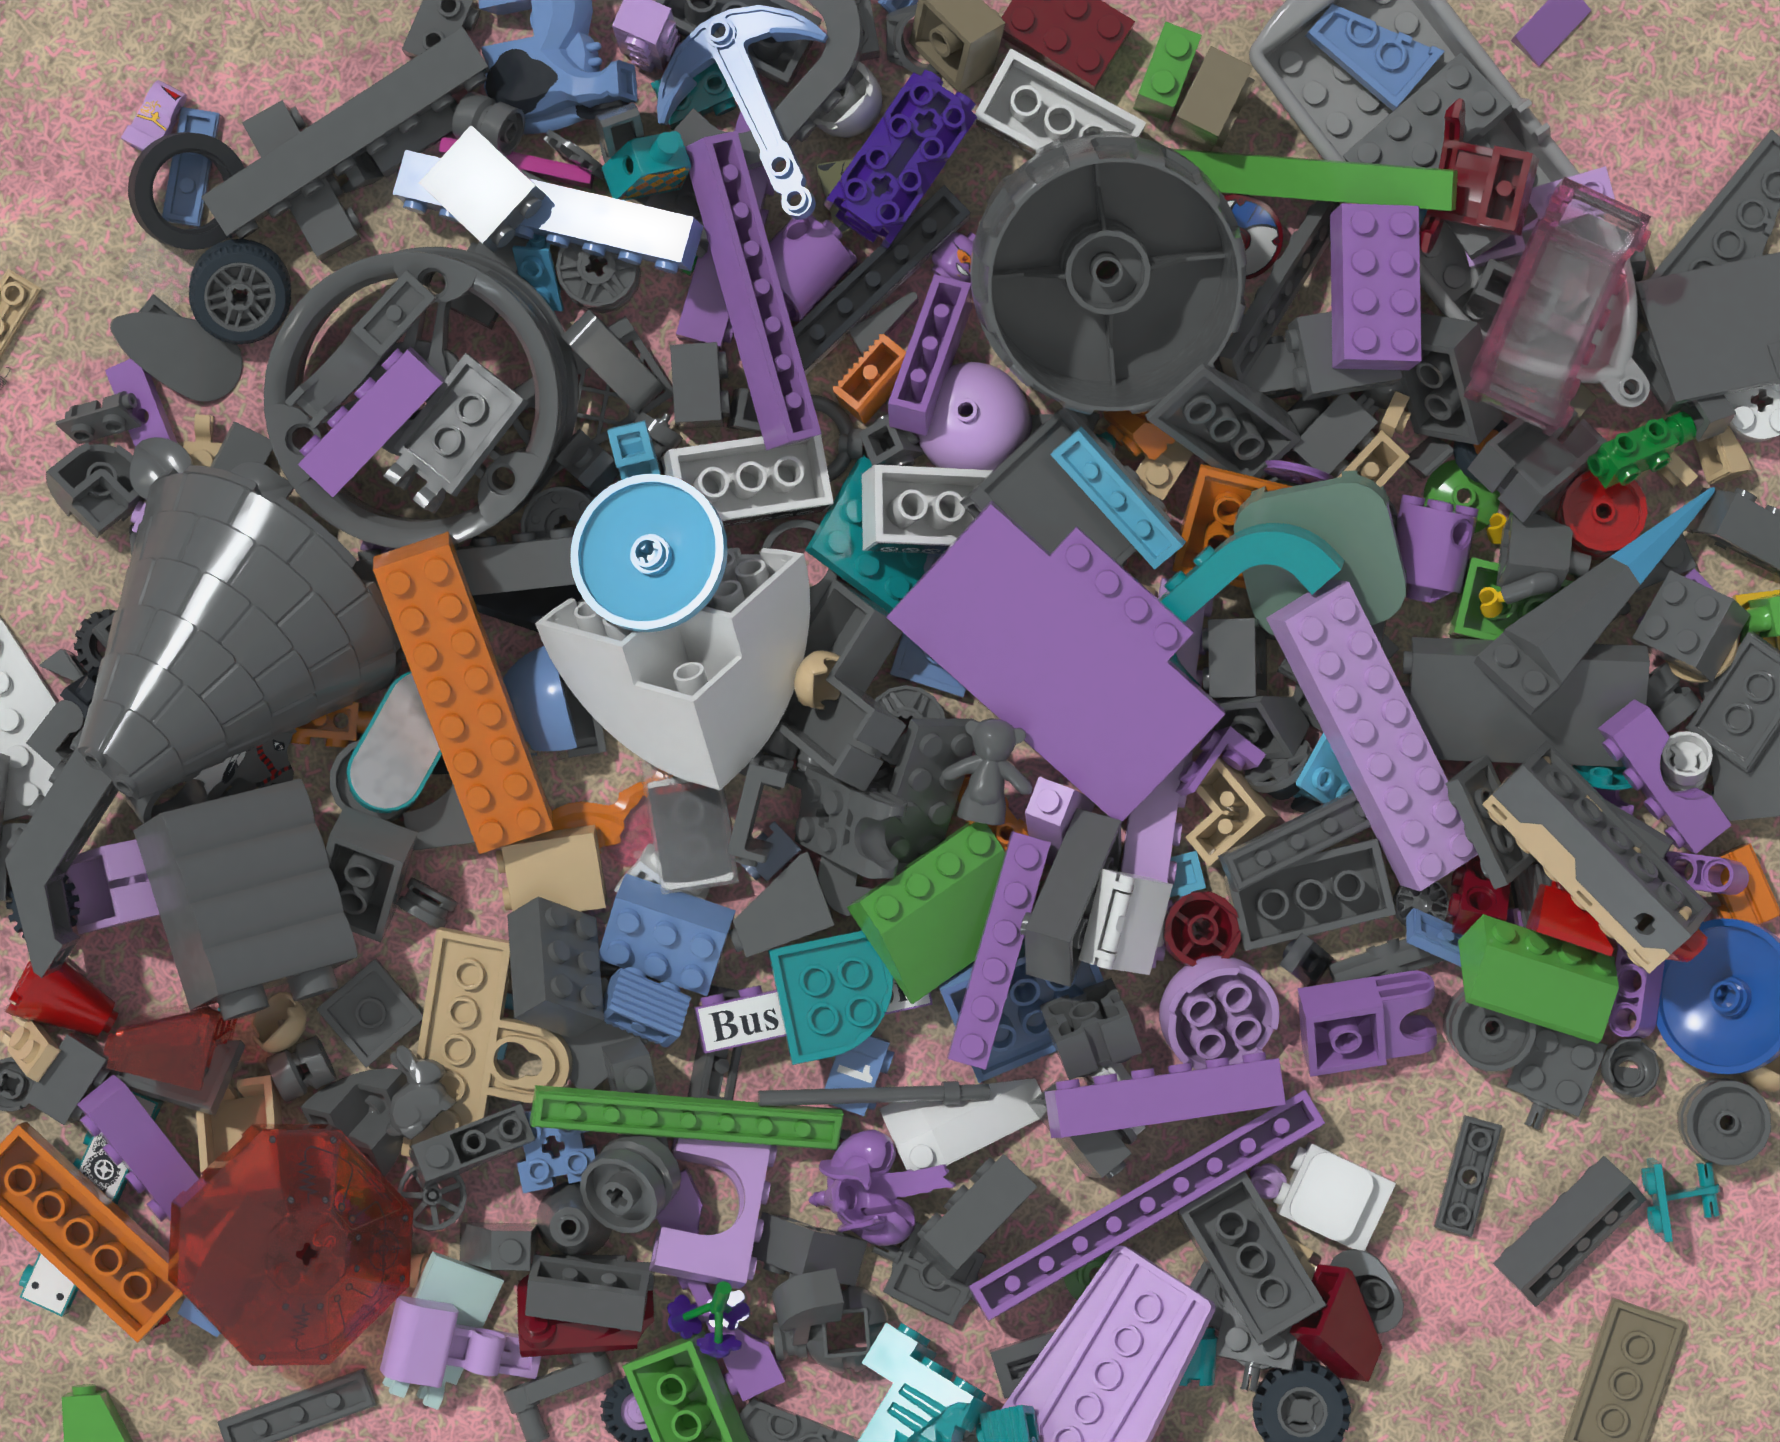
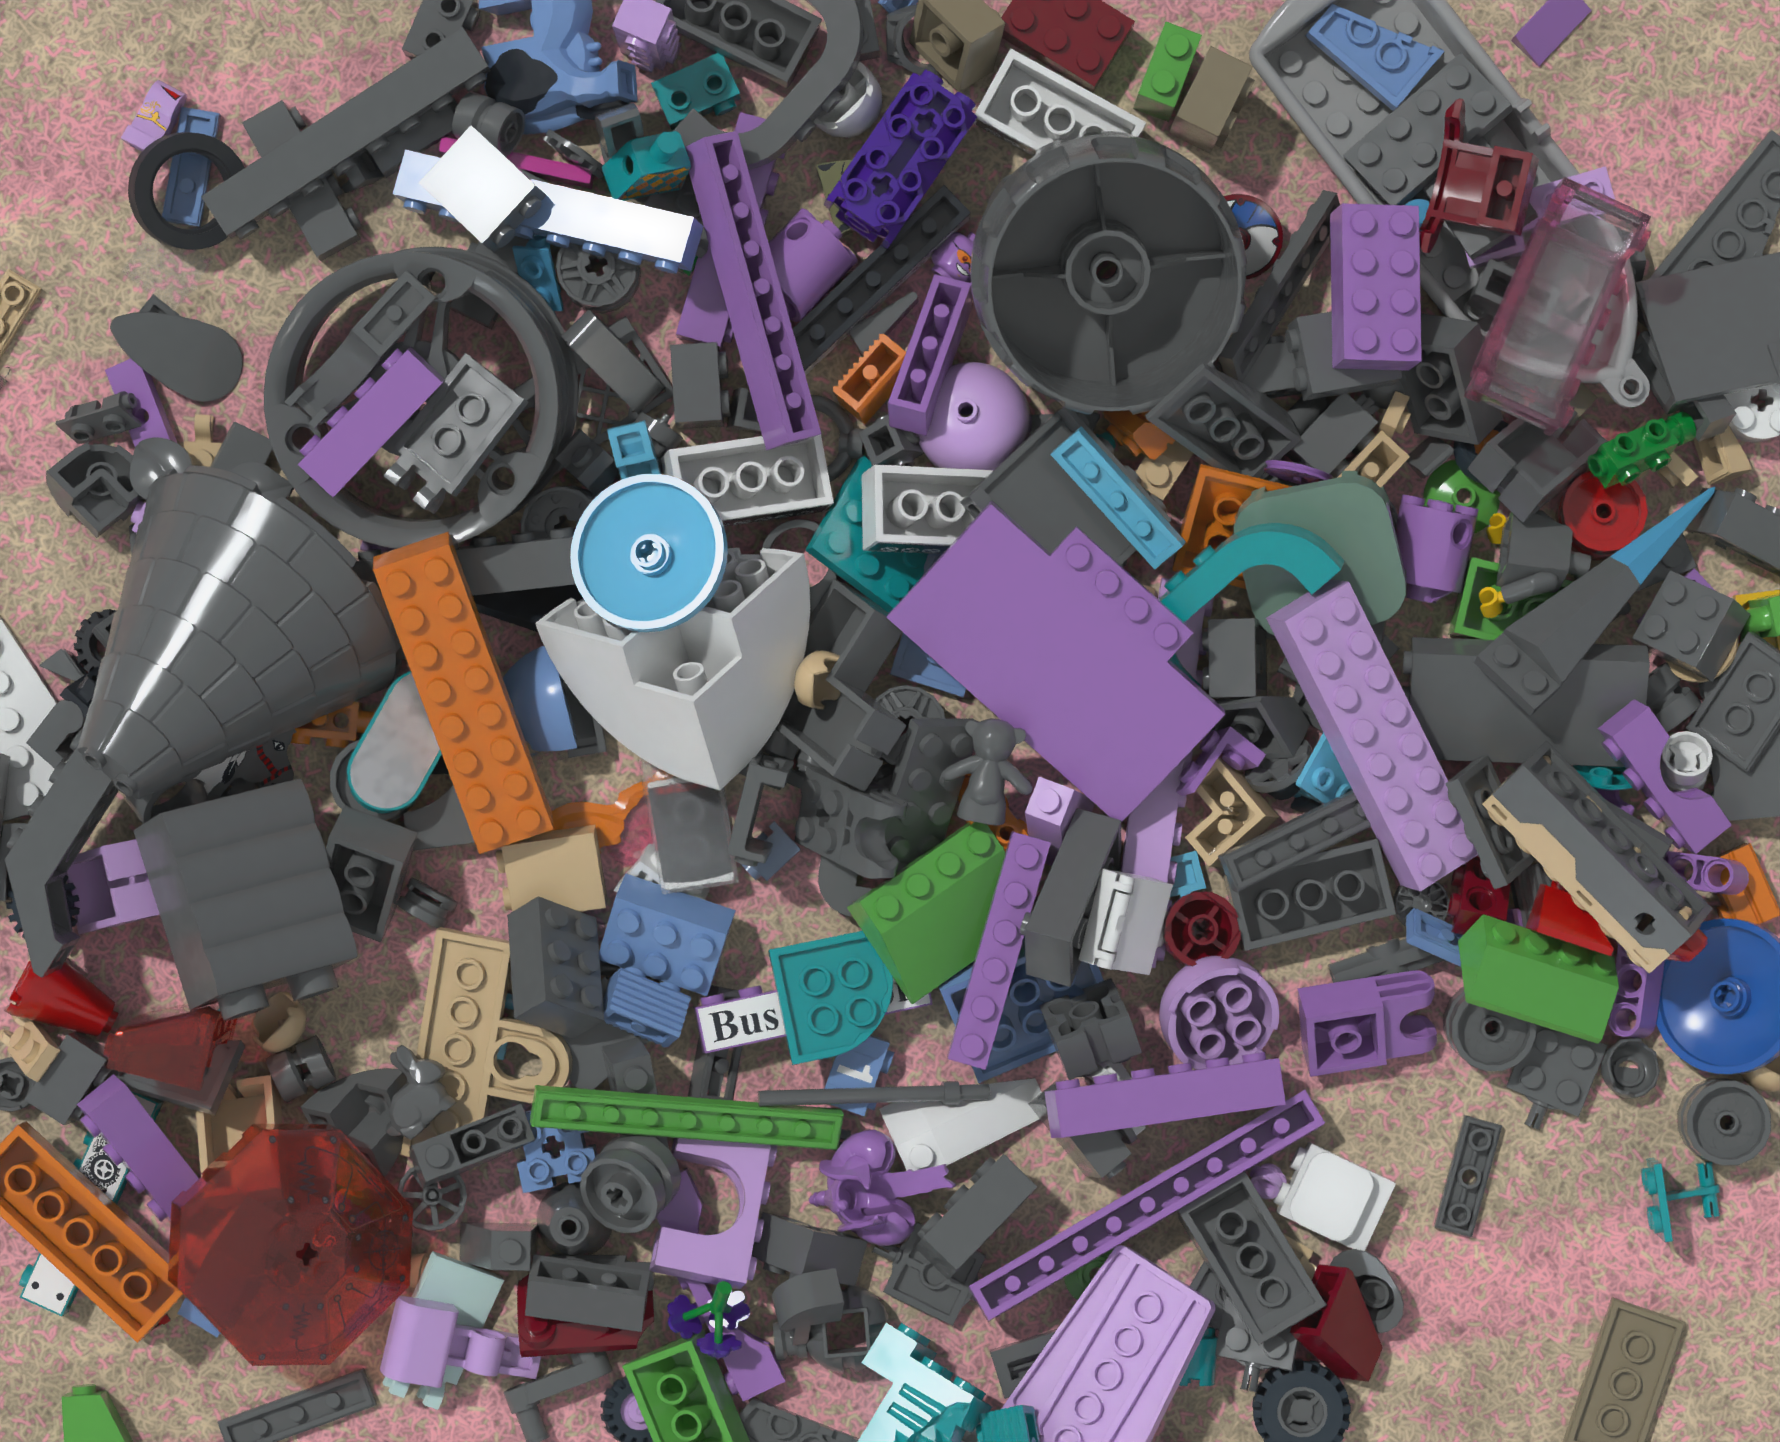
(240, 317): wheel -> none
(370, 1013): dark grey plate -> none
(731, 54): piece -> none
(783, 911): dark grey slope -> none
(1305, 960): black plate -> none
(1328, 179): bright green tile -> none
(1569, 1231): dark grey brick -> none

